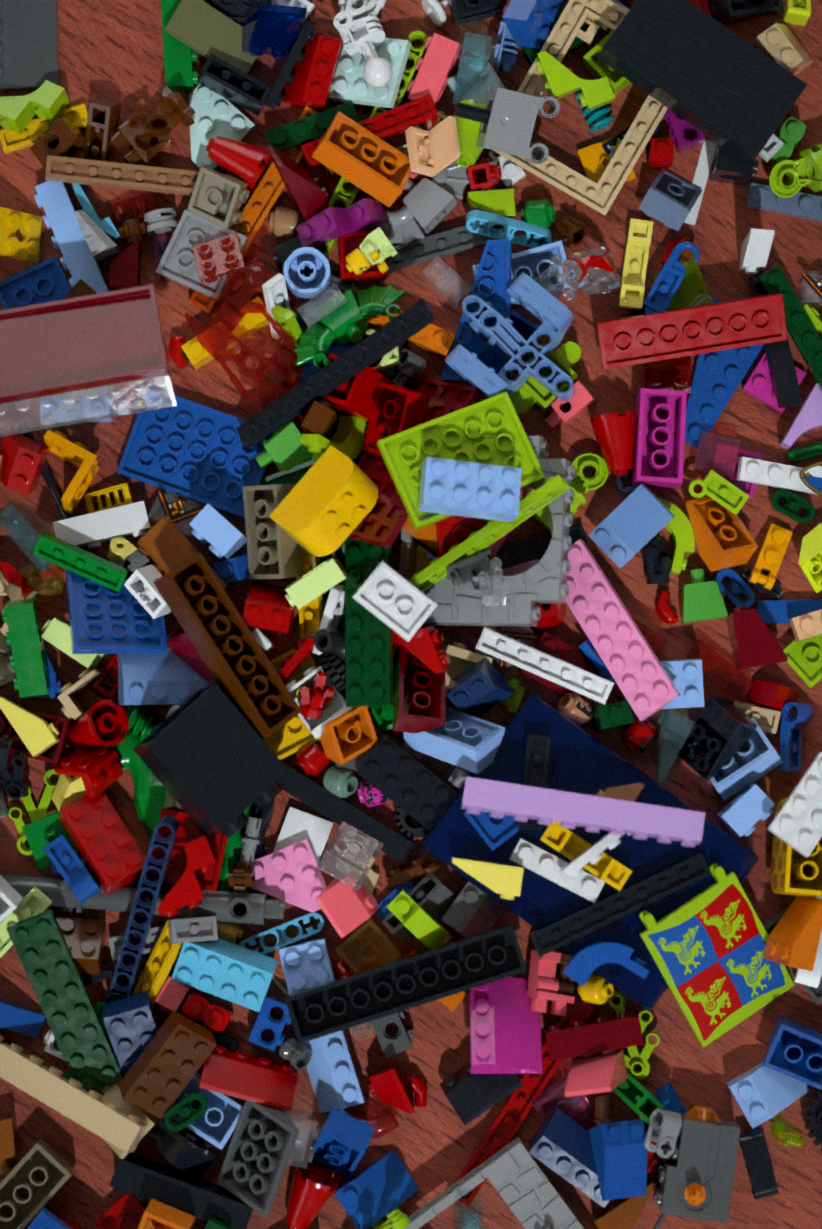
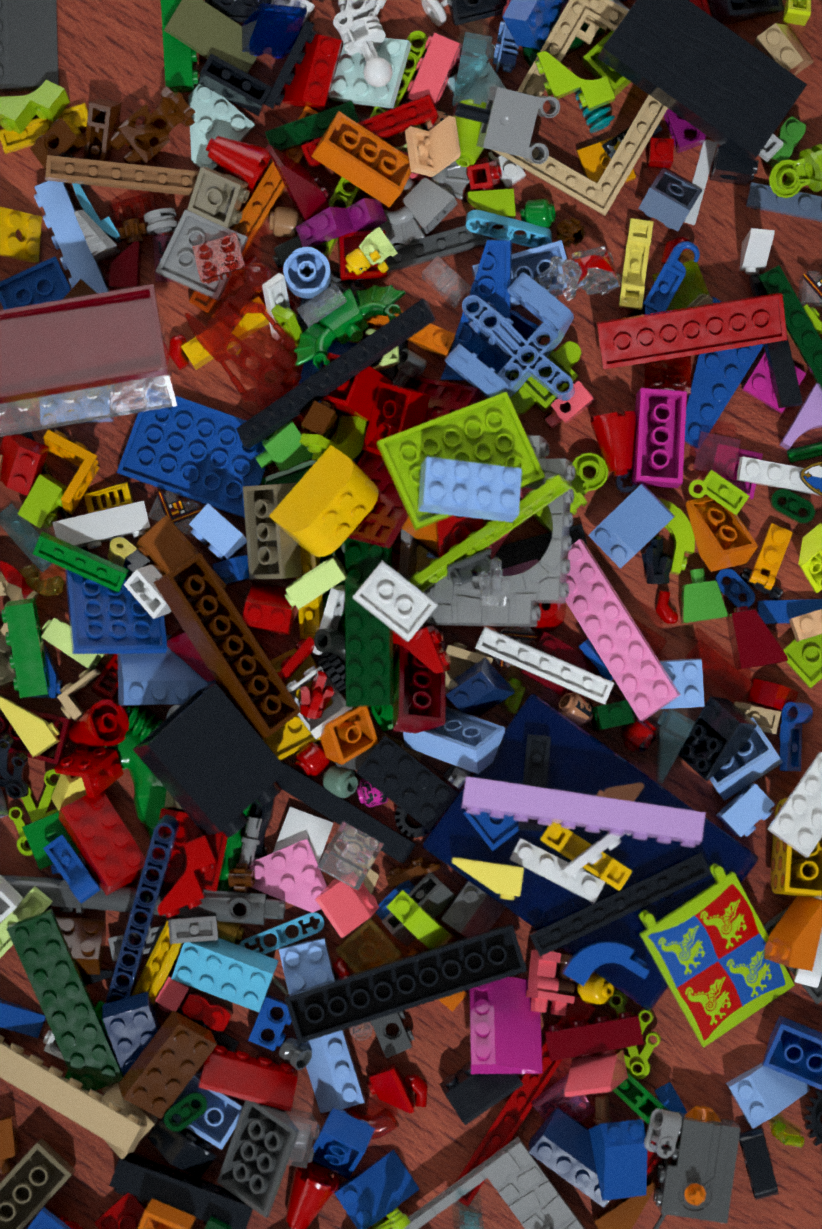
(43, 501): none -> lime brick
(265, 643): white tile -> none

